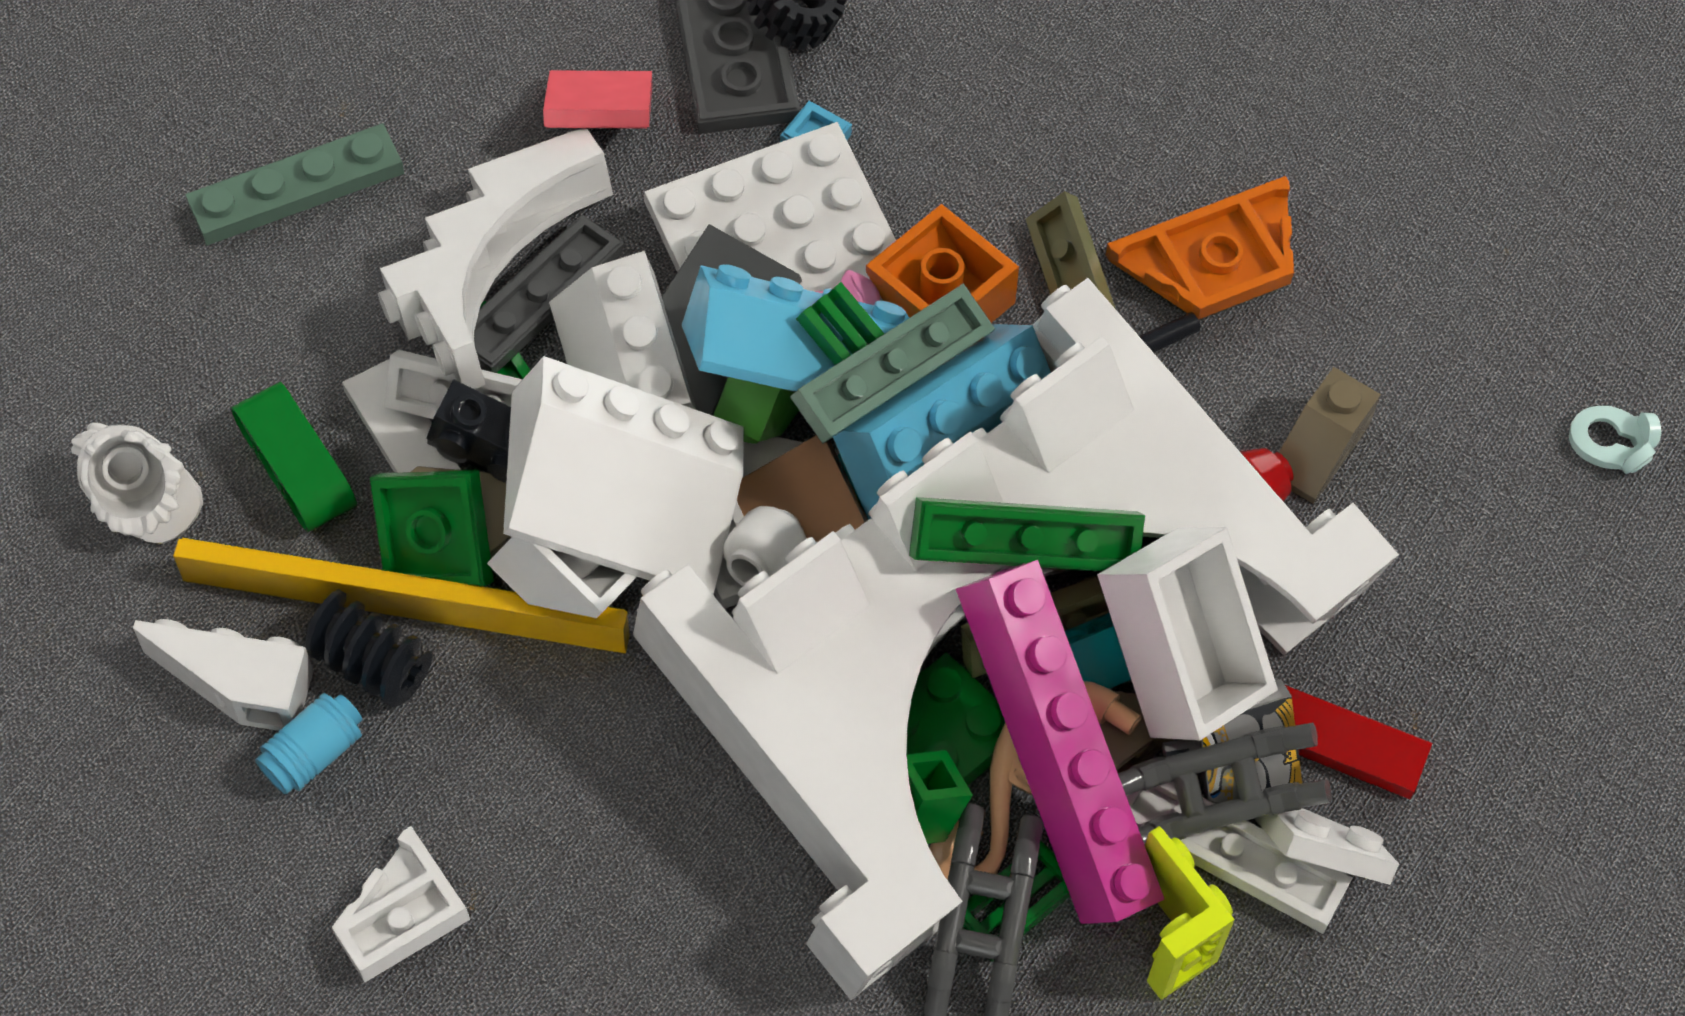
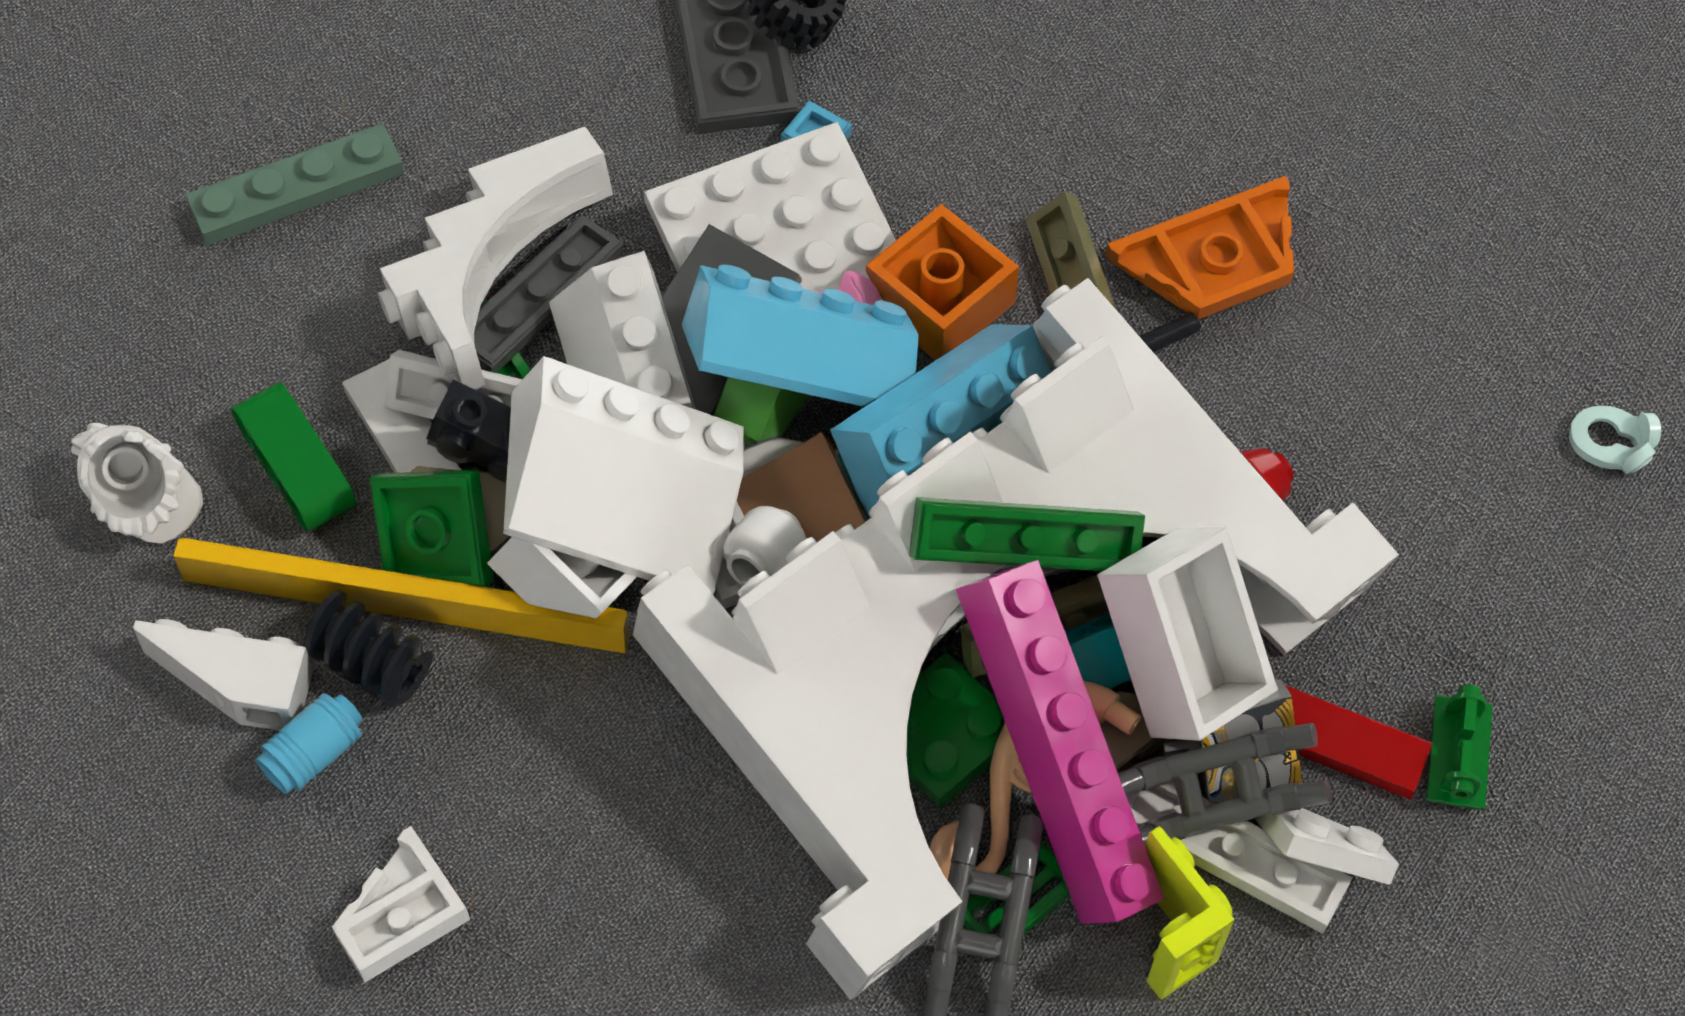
(598, 99): coral tile -> none
(846, 317): green tile -> none
(892, 363): sand green plate -> none
(937, 793): green brick -> none
(1328, 432): dark tan slope -> none
(1460, 749): none -> green hinge

